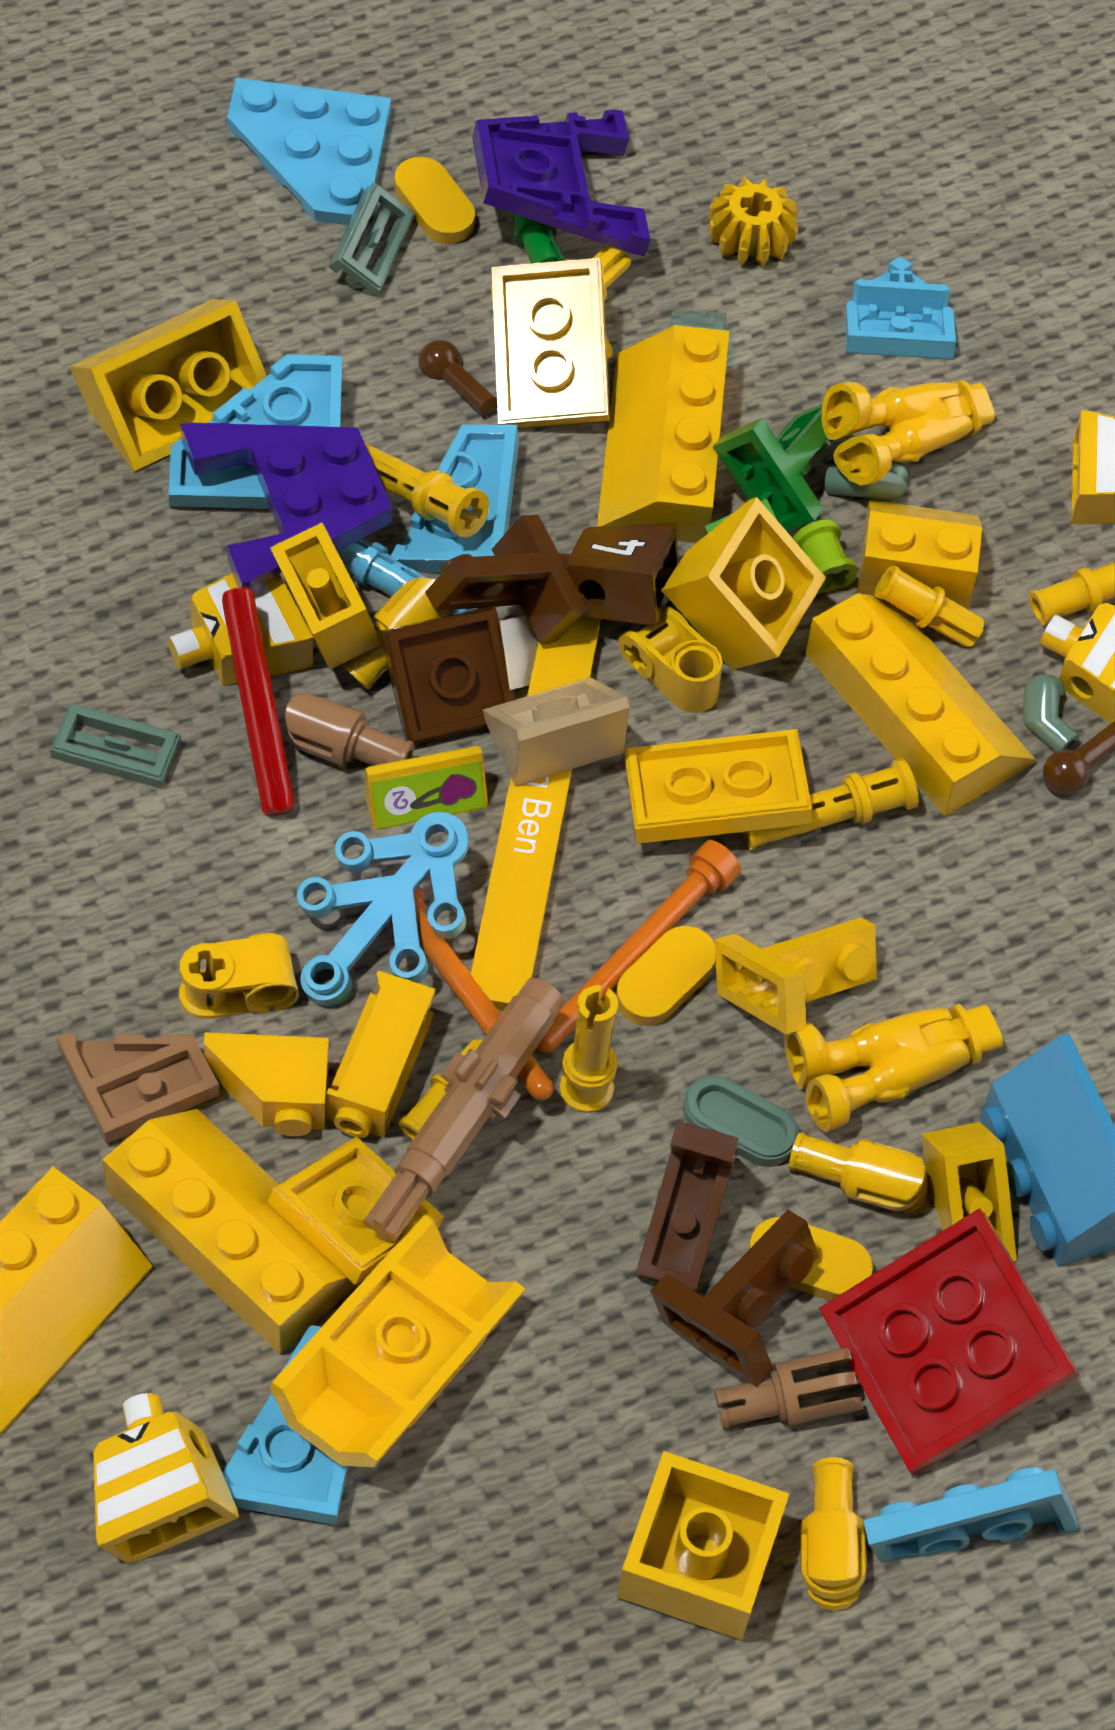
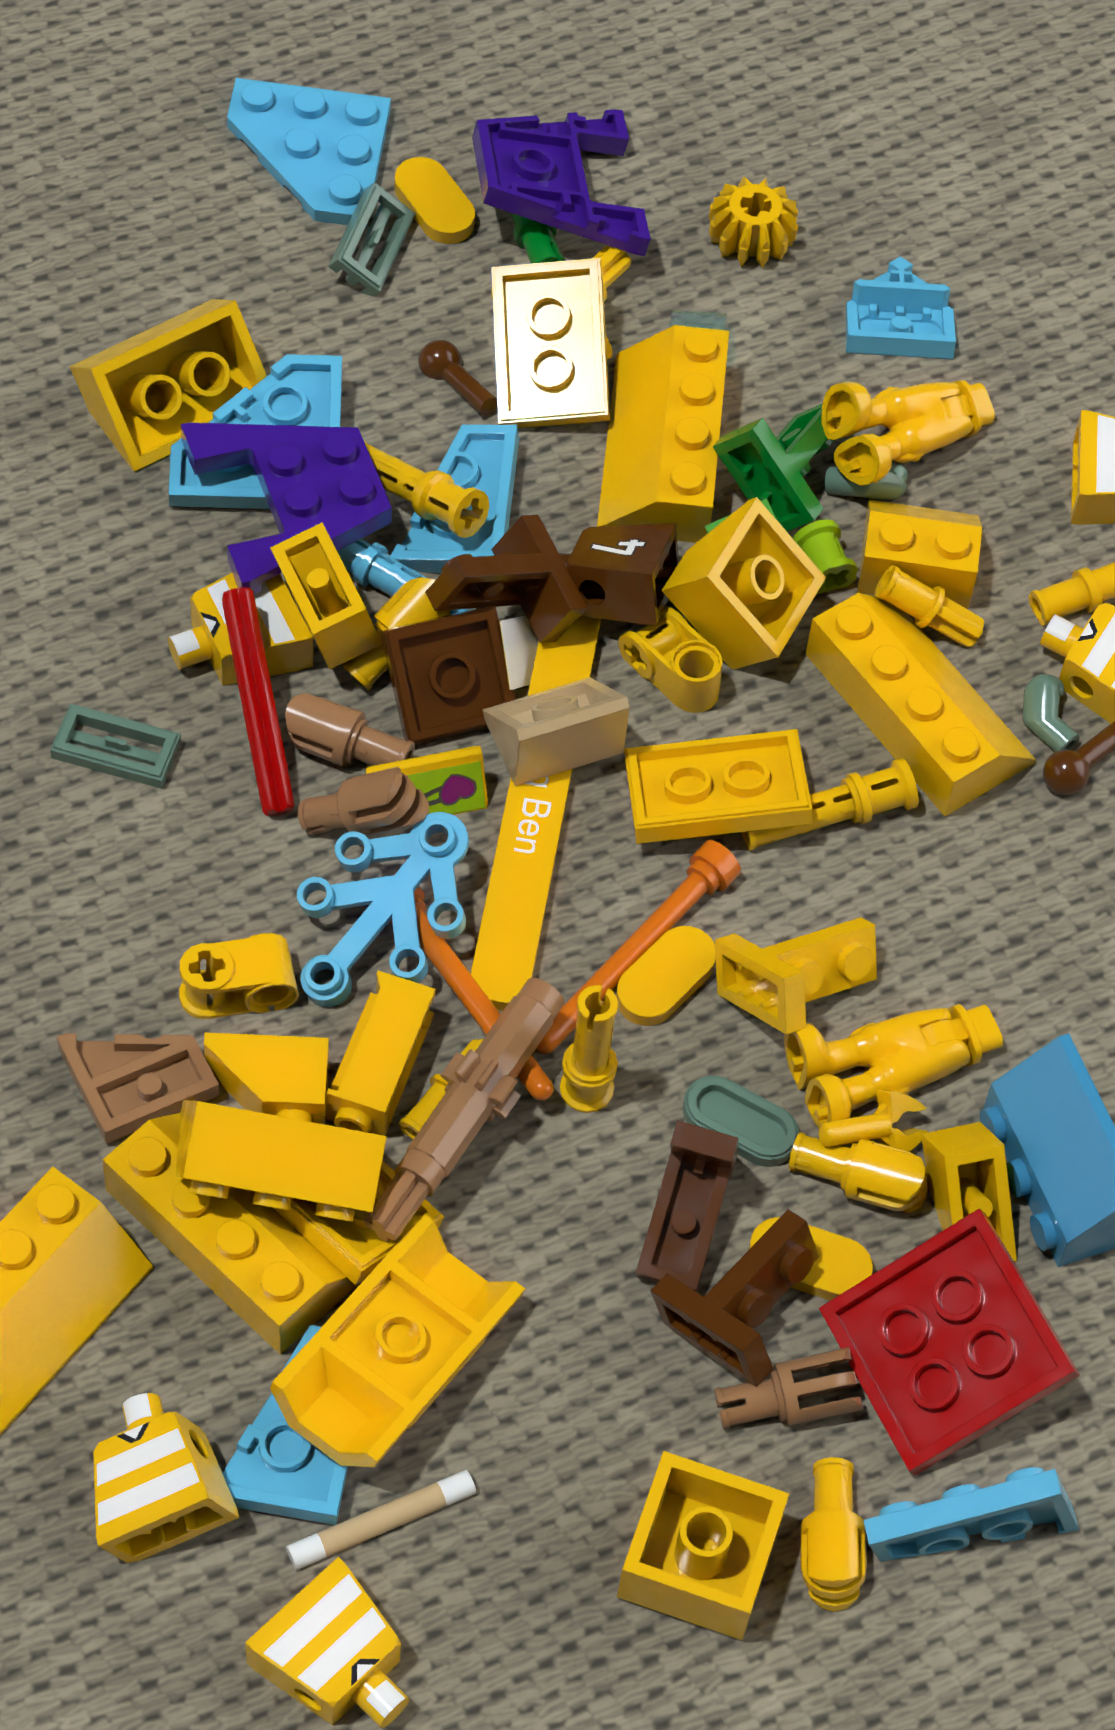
(278, 1159): none -> yellow slope
(331, 1650): none -> yellow torso
(366, 805): none -> medium nougat arm
(381, 1519): none -> tan bar
(877, 1125): none -> yellow bar

